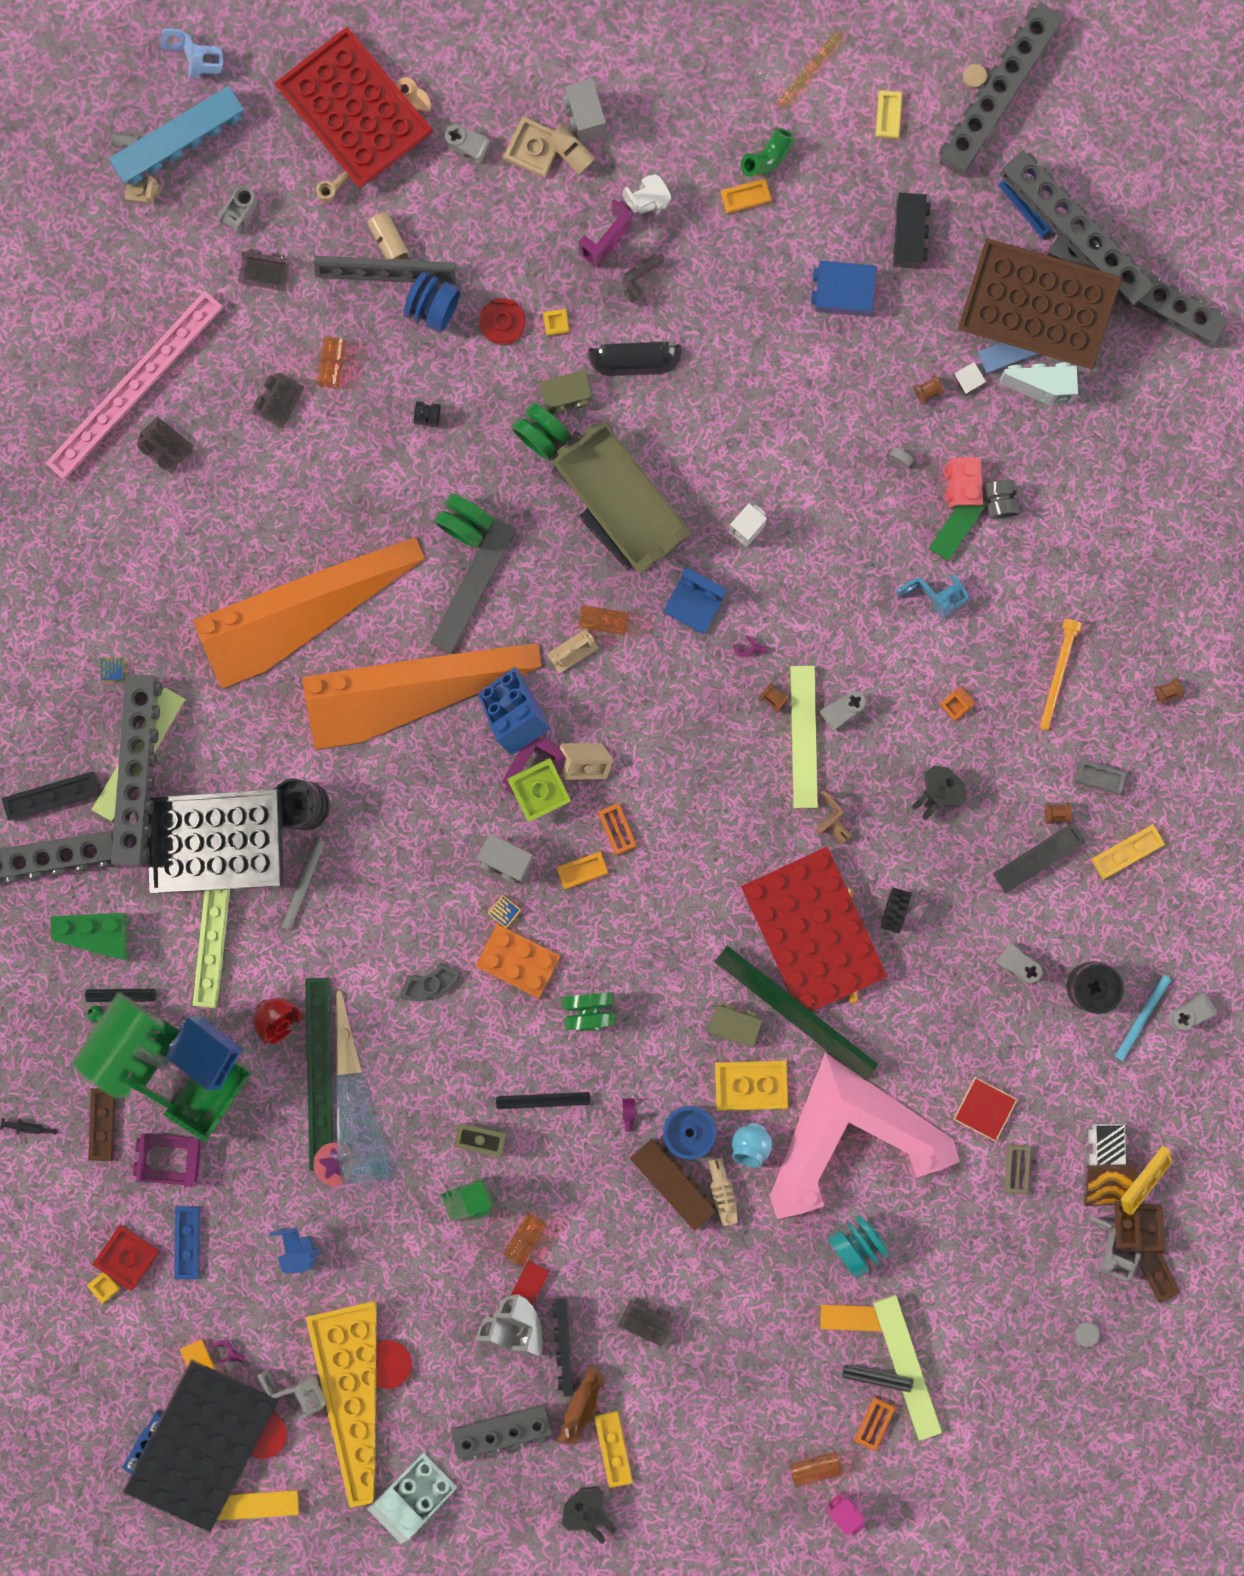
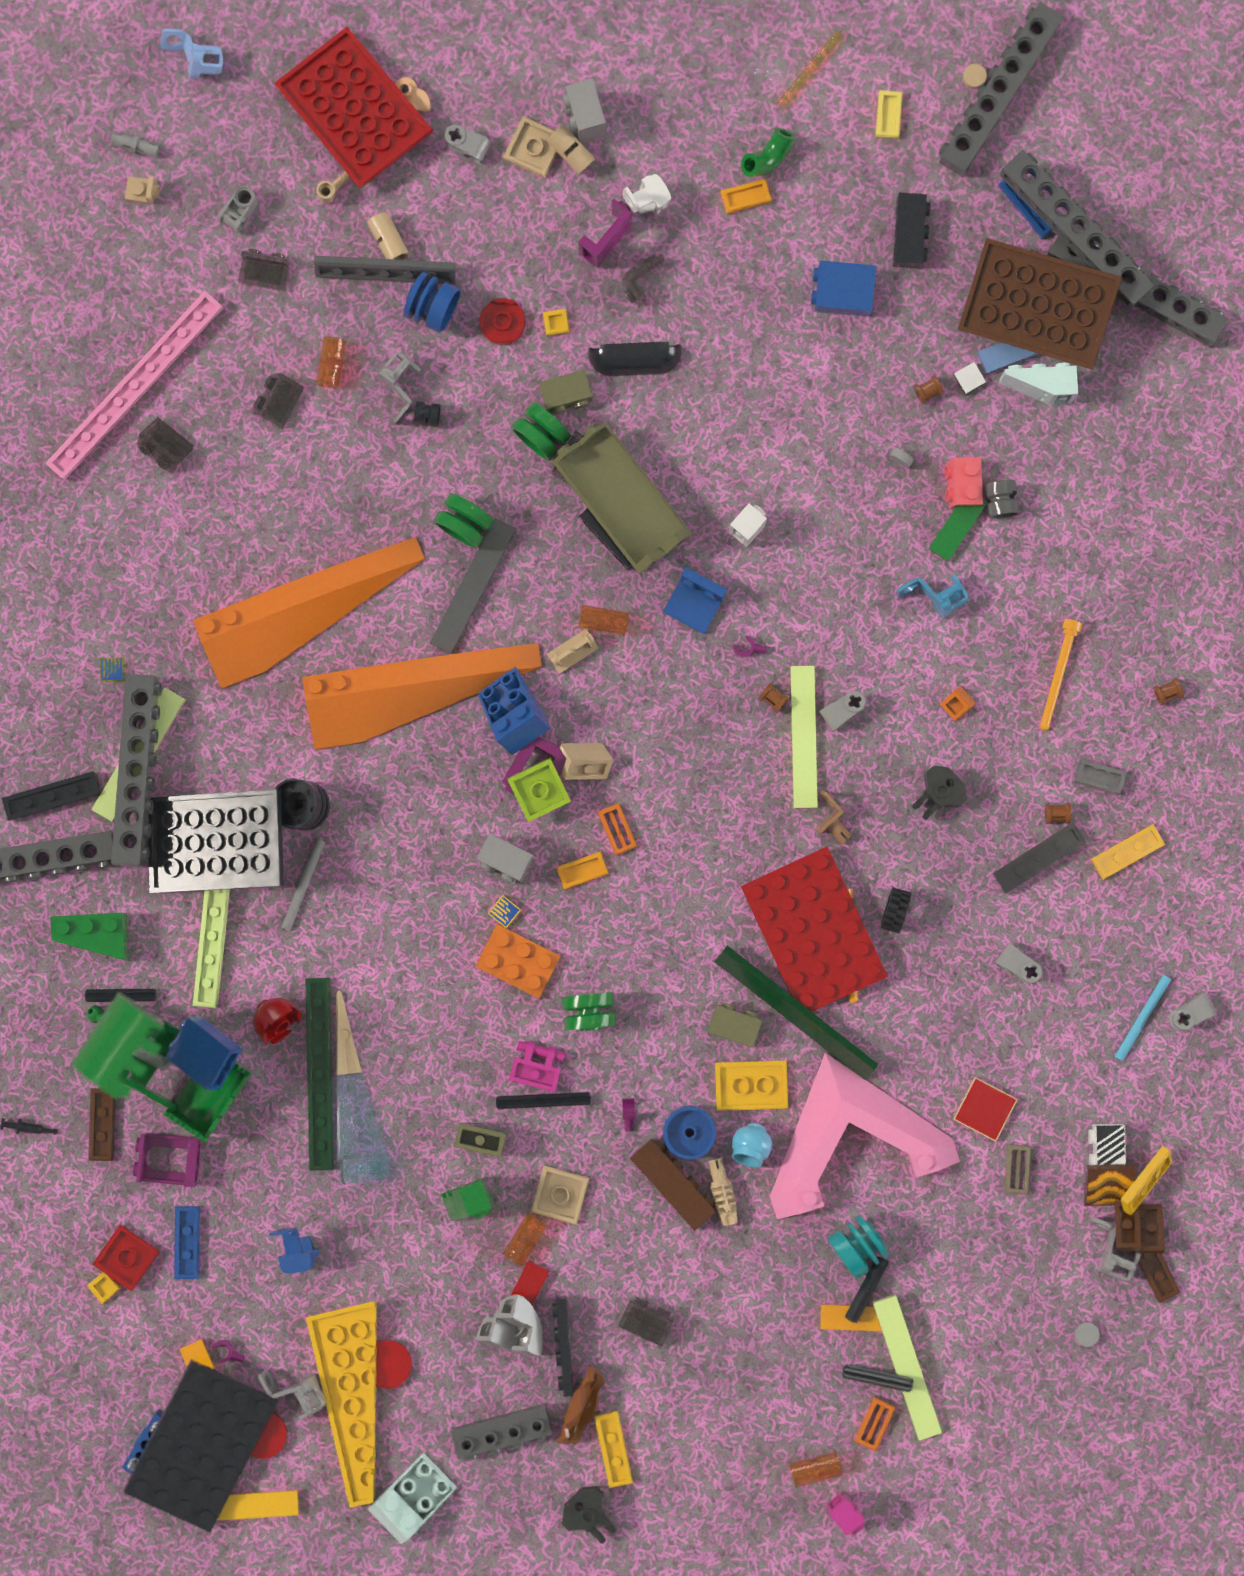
(176, 136): dark azure brick -> none
(327, 1166): sticker -> none
(389, 376): none -> light grey piece
(431, 985): dark grey tile -> none
(534, 1073): none -> dark pink plate
(560, 1195): none -> tan tile
(866, 1290): none -> black axle
(1108, 985): black wheel -> none

